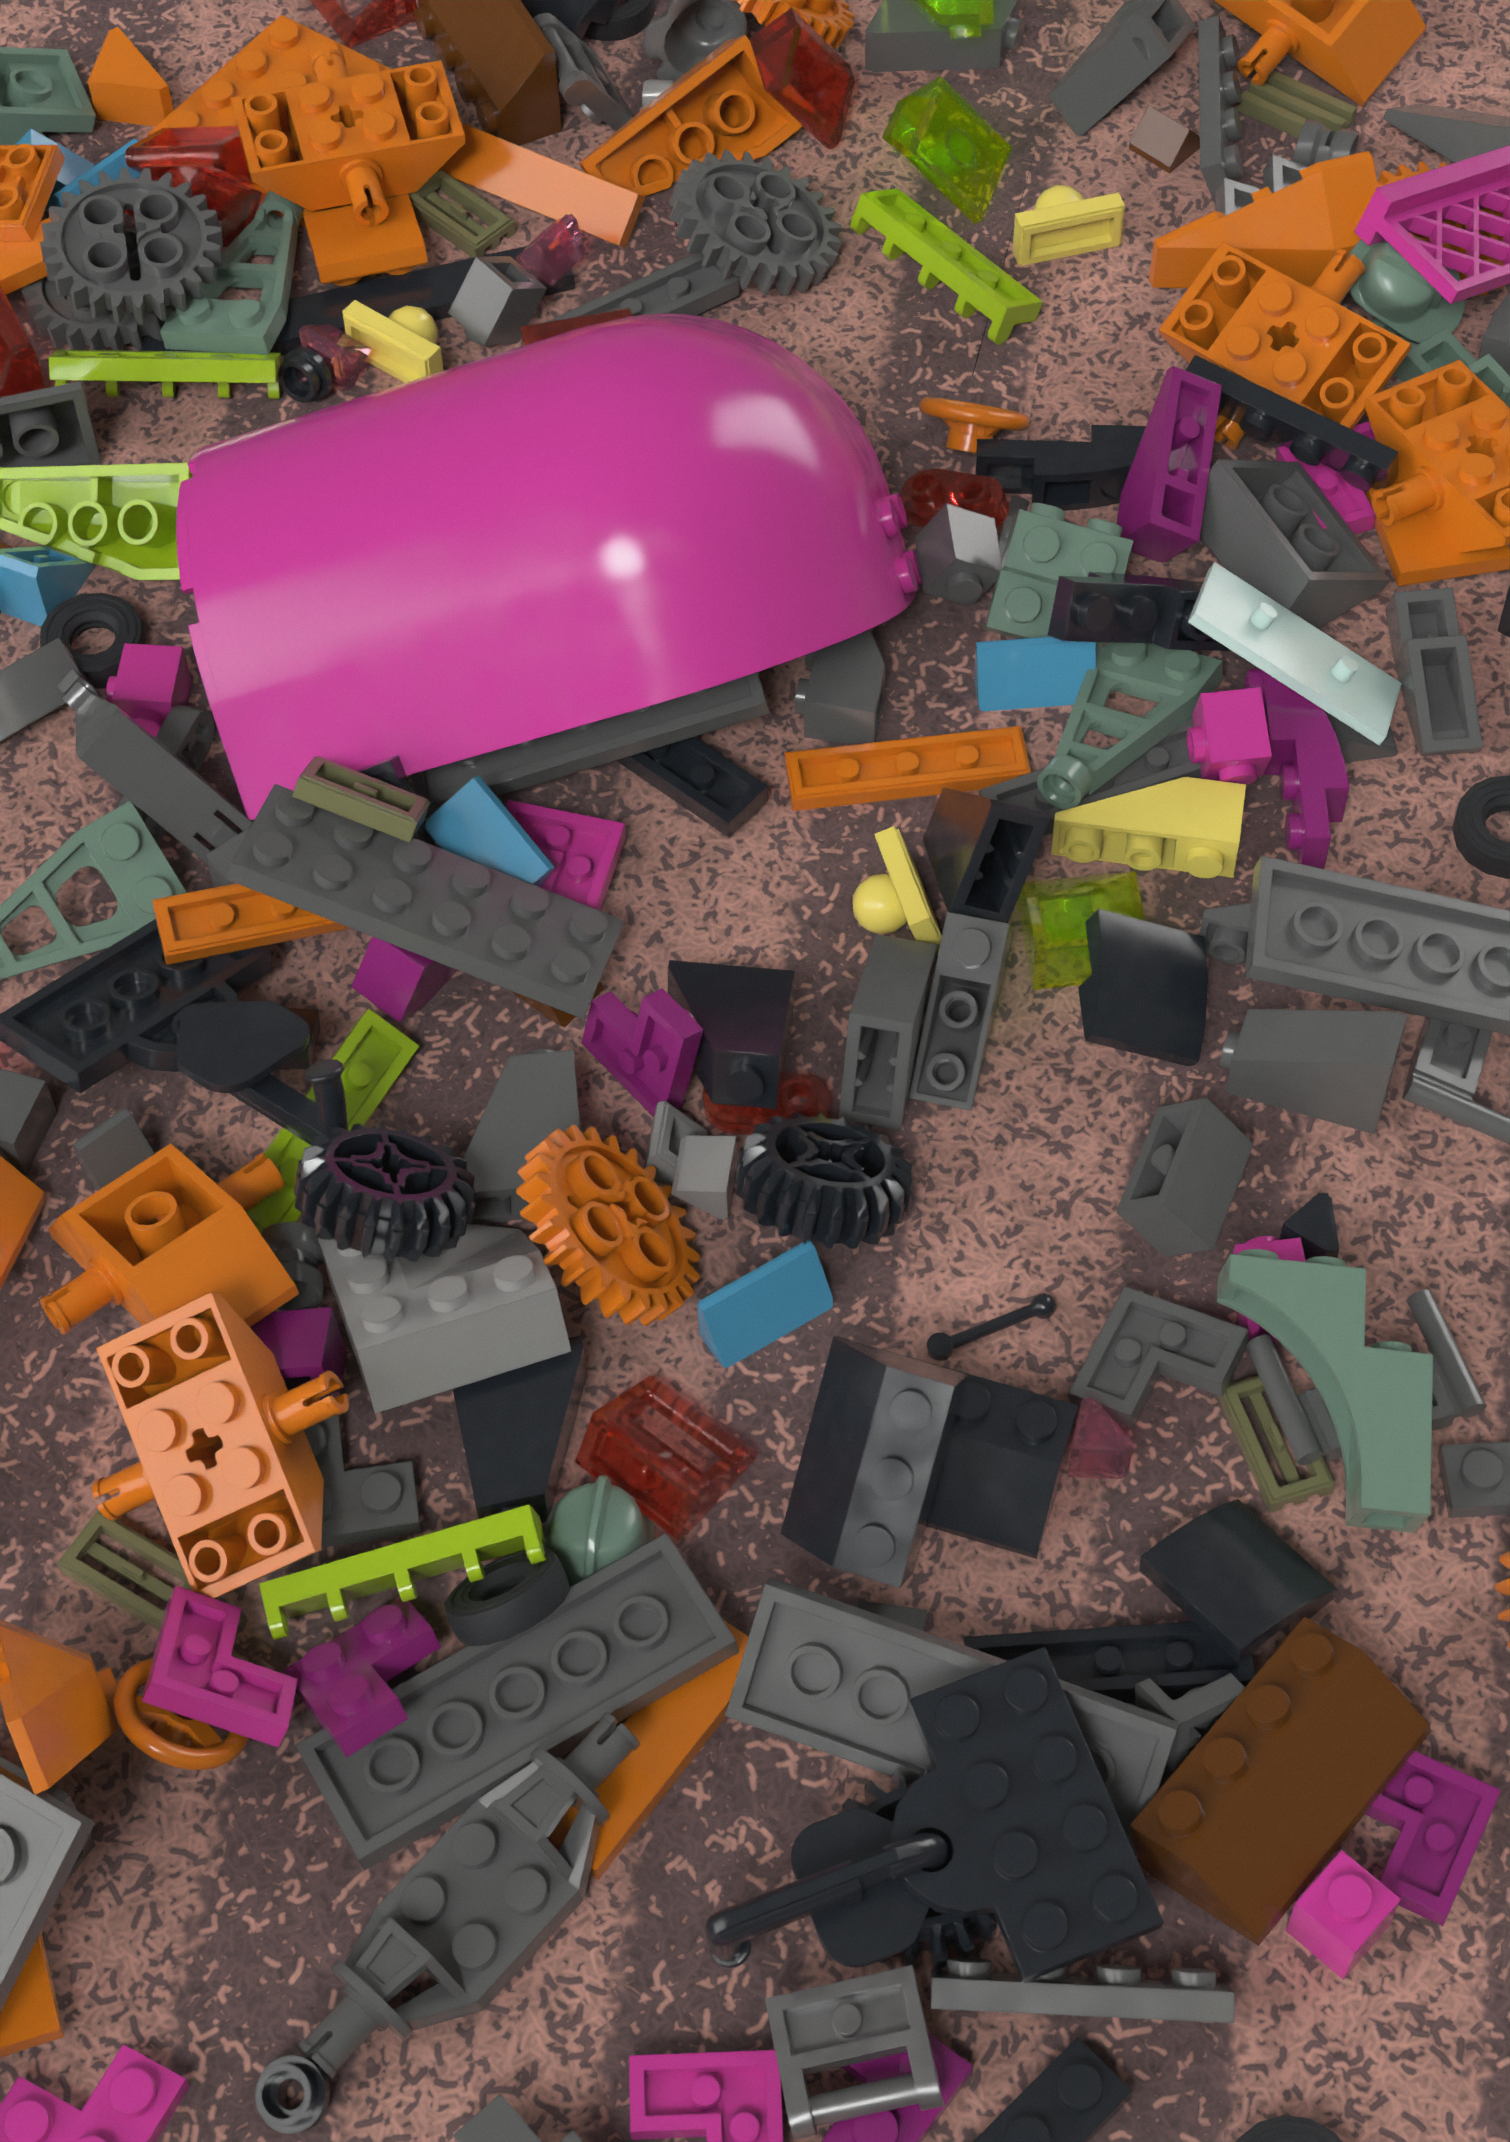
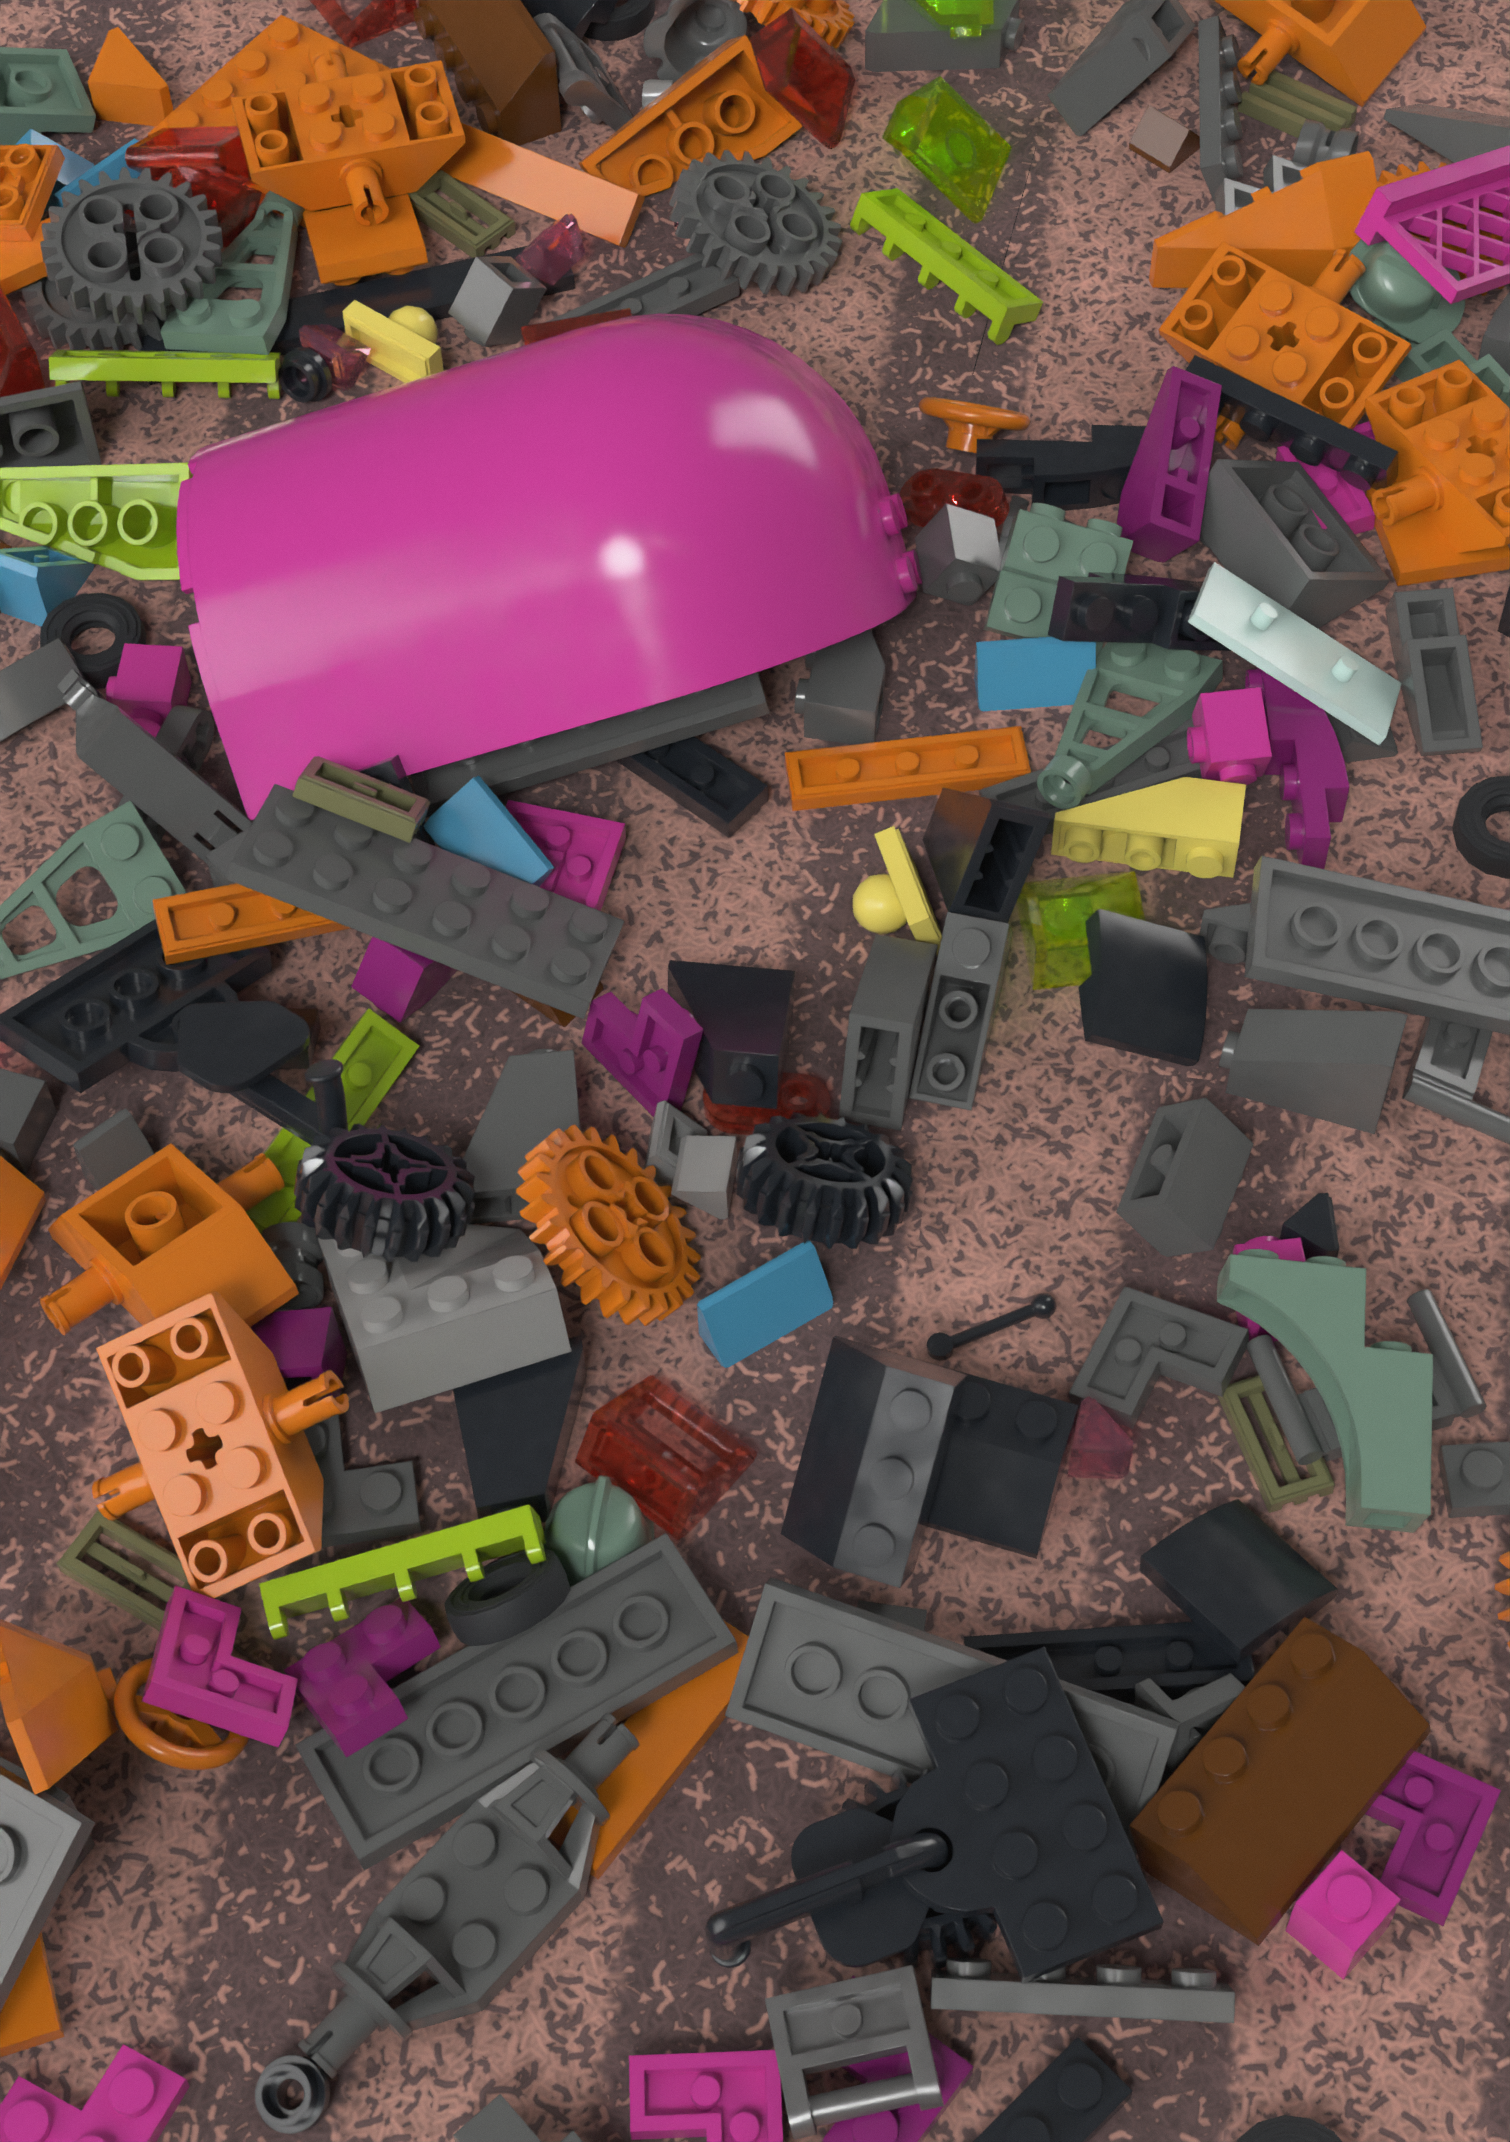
(1067, 225): light yellow tile -> none

